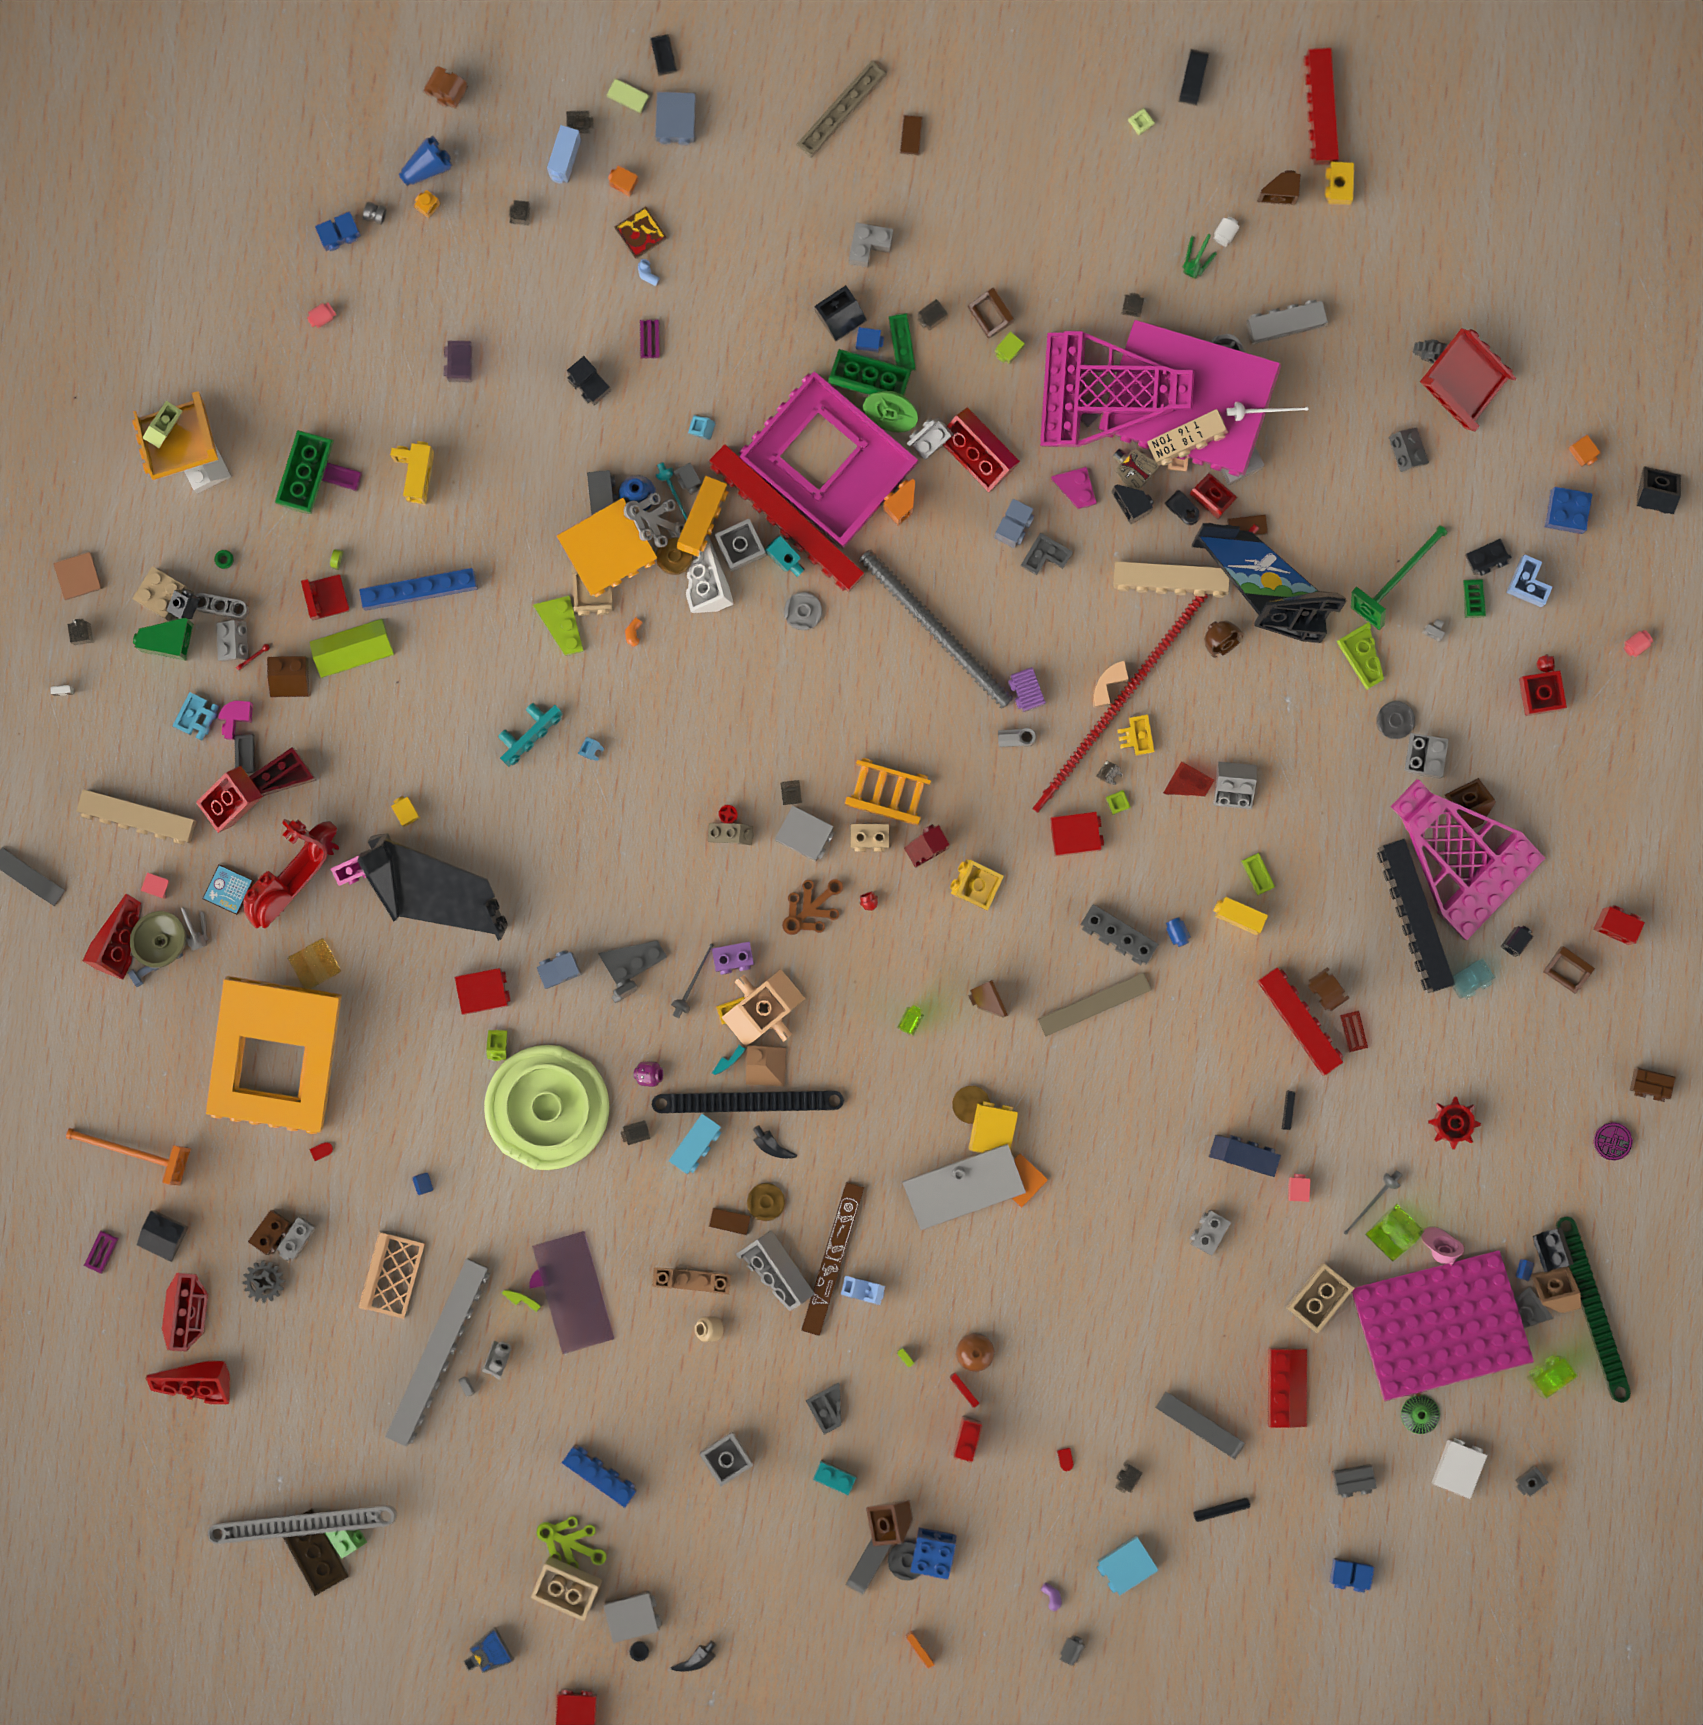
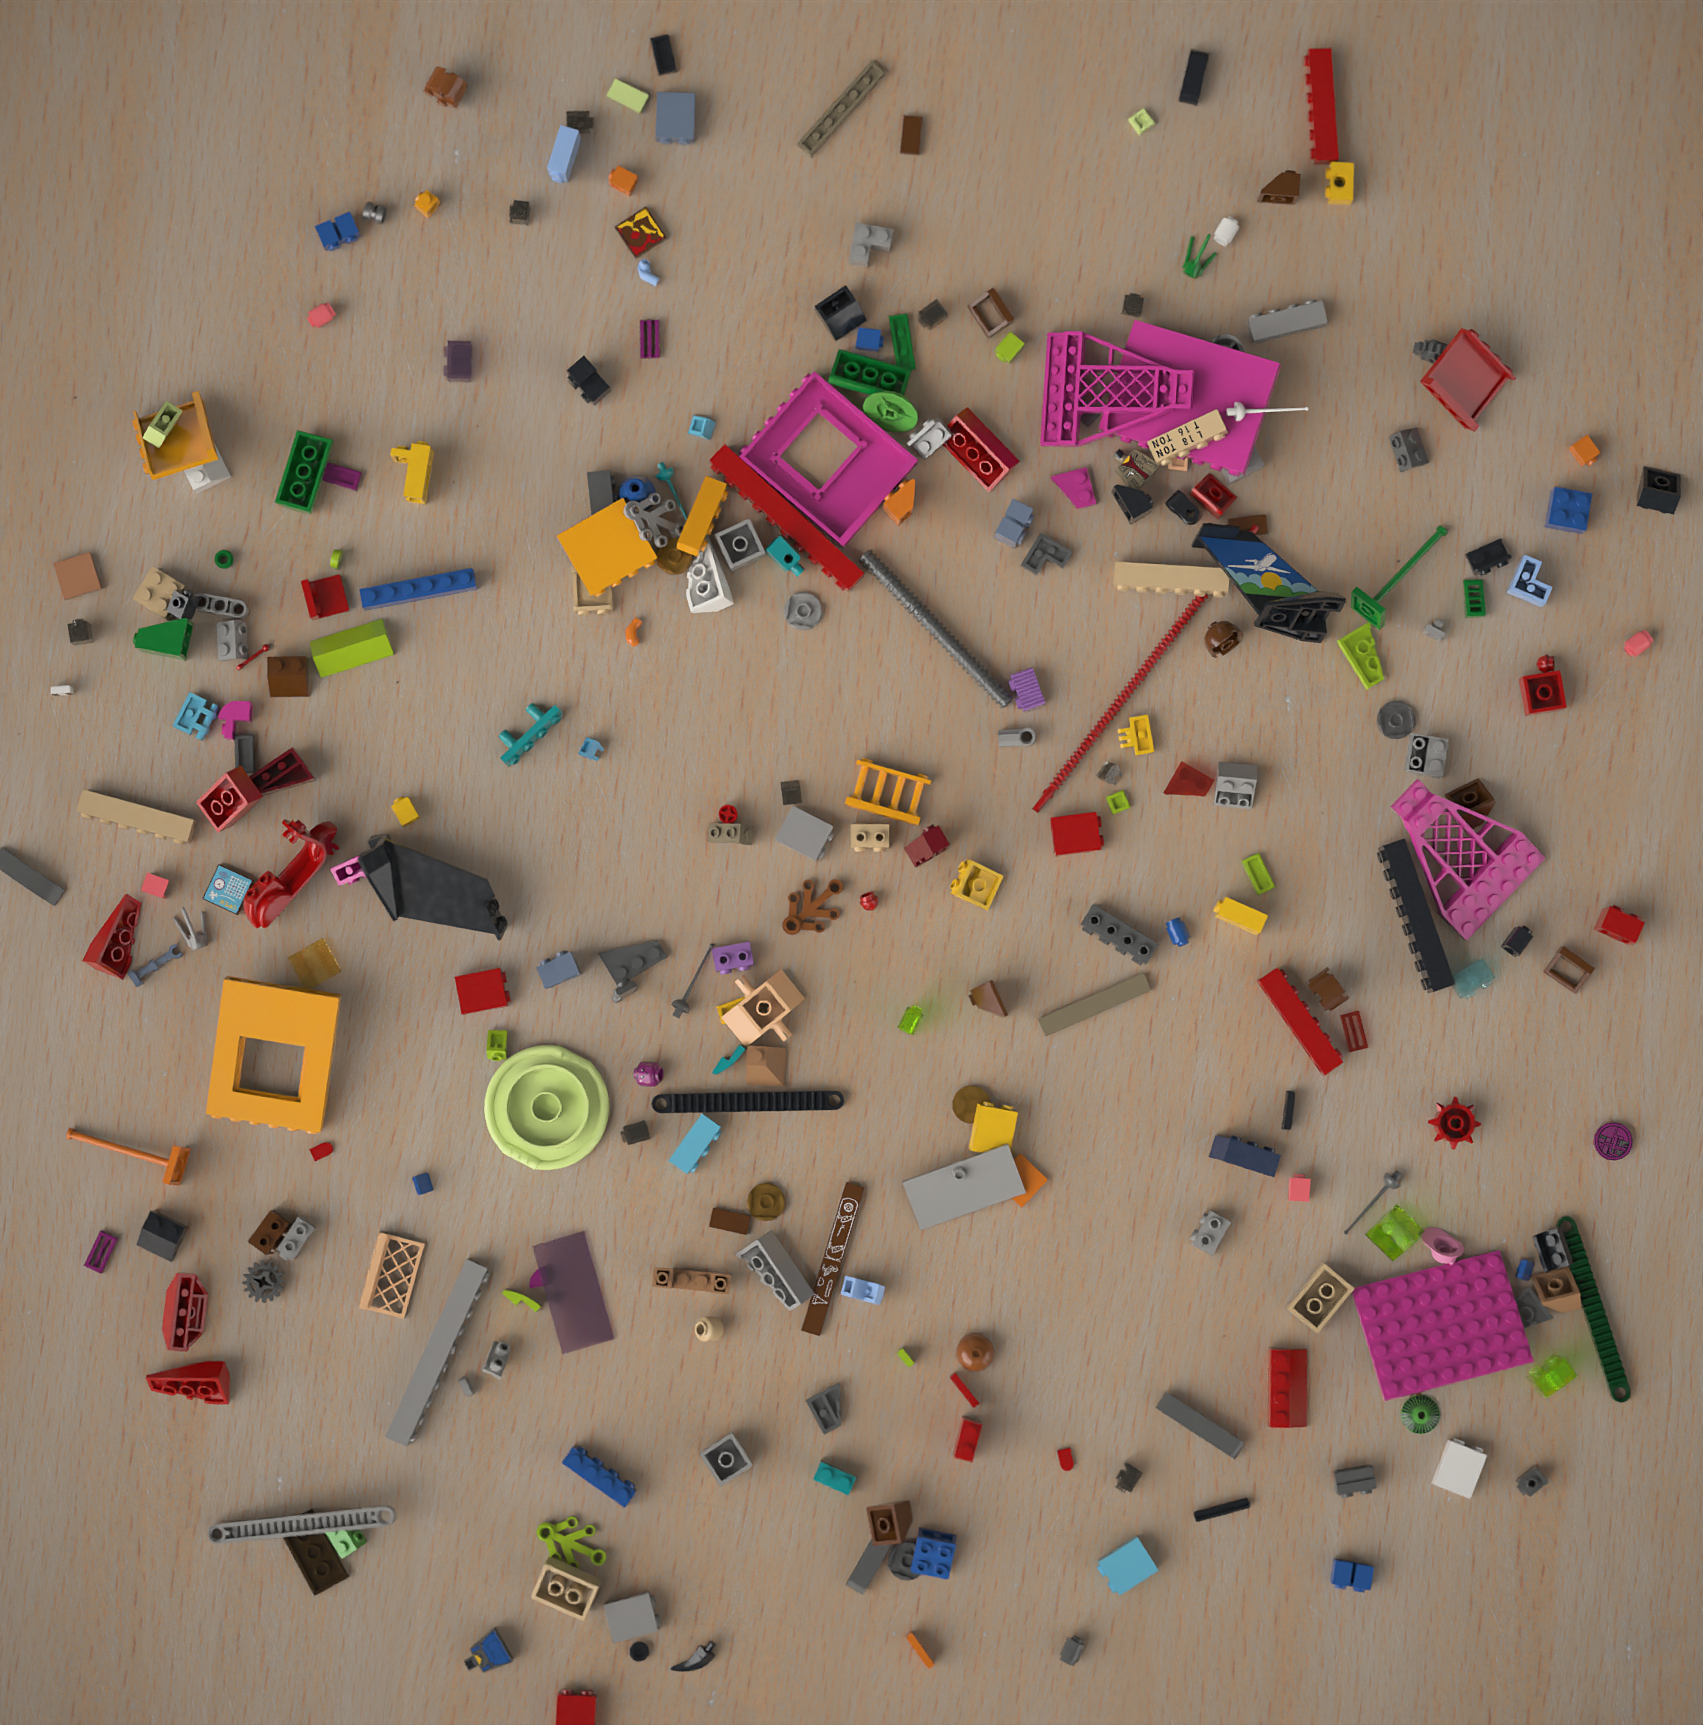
(149, 934): olive dish -> none
(425, 162): blue cone -> none
(561, 623): lime wing -> none
(688, 478): dark grey brick -> none
(768, 1144): black bar -> none
(1054, 1595): medium lavender arm -> none
(1113, 675): light nougat brick -> none
(1652, 1084): reddish brown brick -> none

